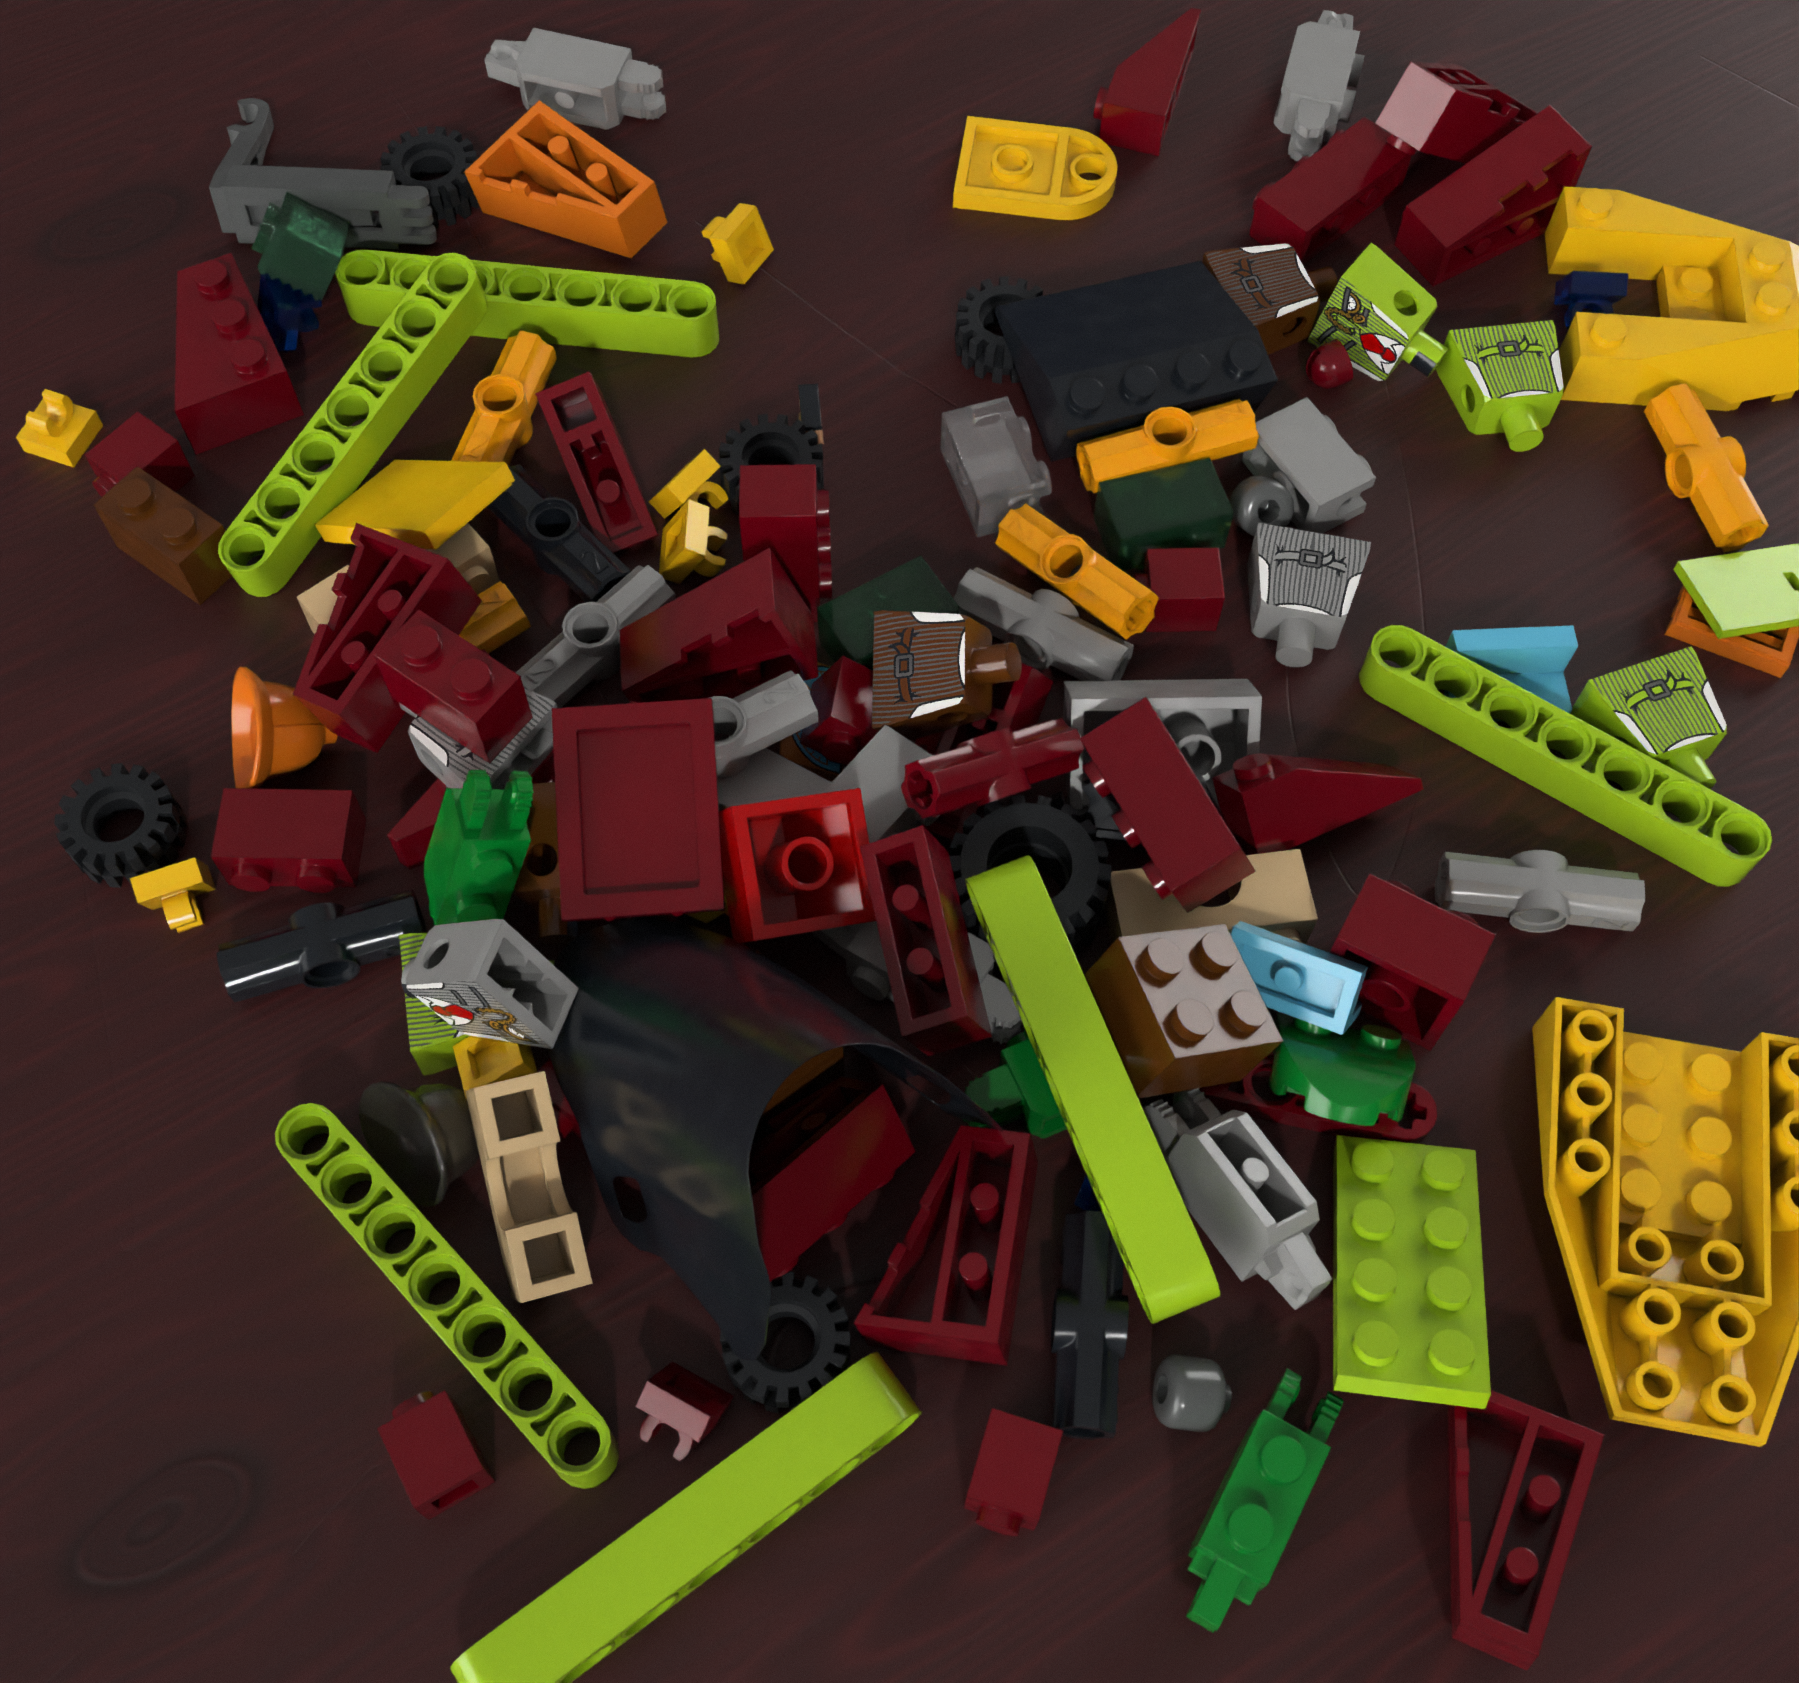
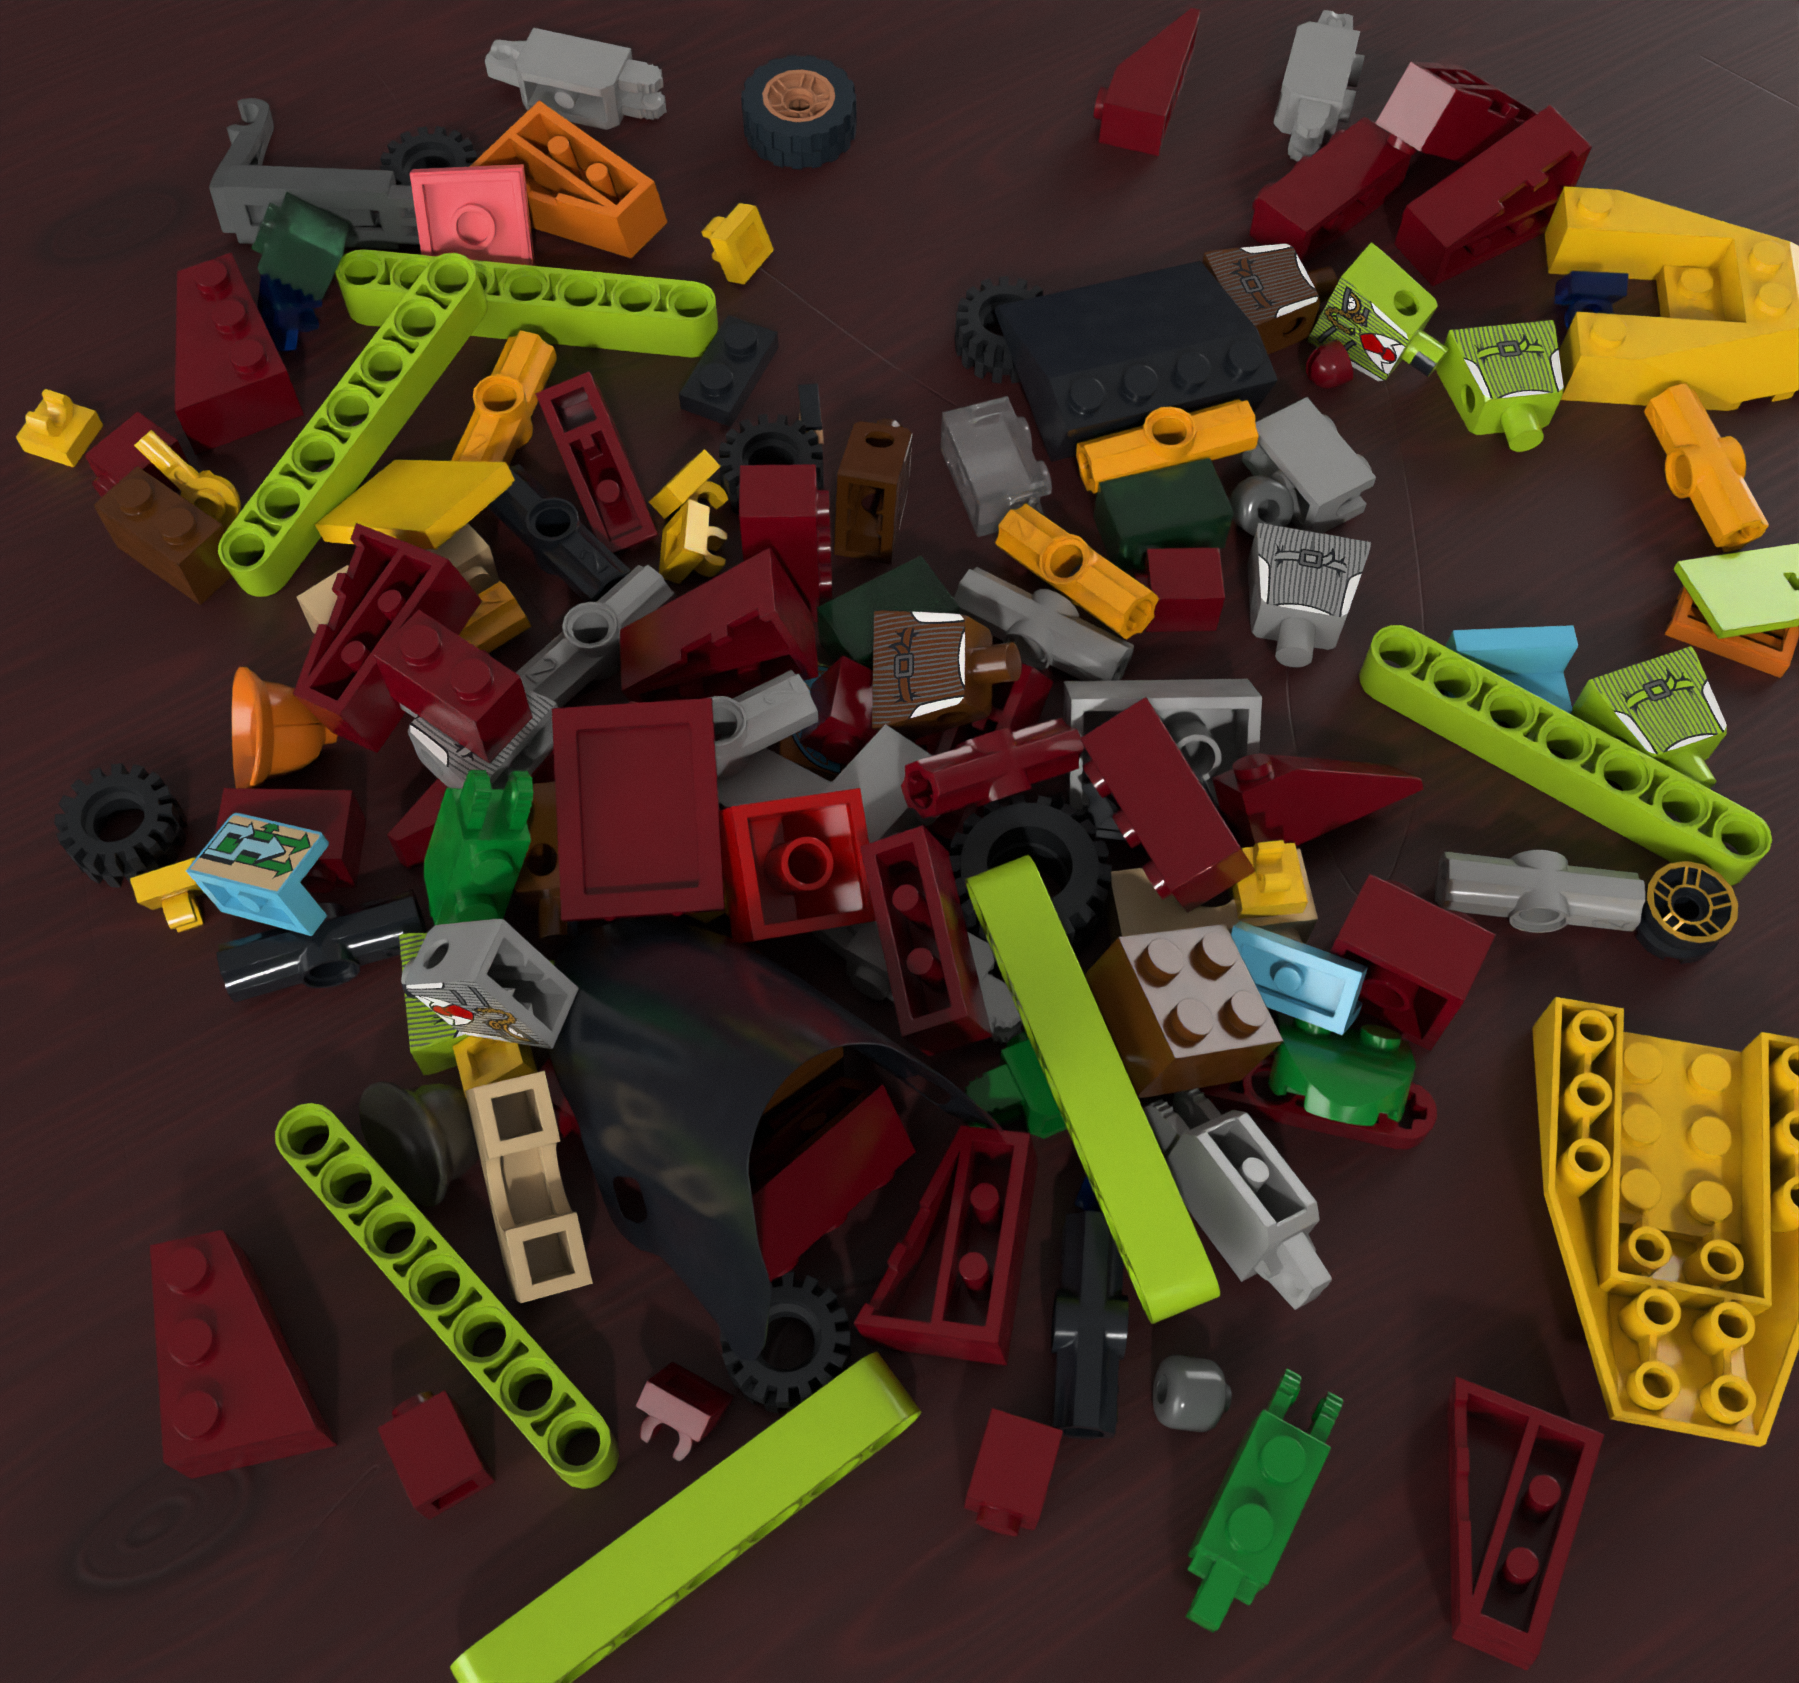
(204, 489): none -> yellow plate
(223, 1363): none -> dark red wedge
(257, 870): none -> panel
(474, 213): none -> coral tile
(729, 370): none -> black plate
(799, 111): none -> black wheel
(873, 463): none -> reddish brown torso
(1032, 170): yellow tile -> none
(1276, 884): none -> yellow tile
(1408, 1273): lime plate -> none
(1702, 895): none -> black wheel

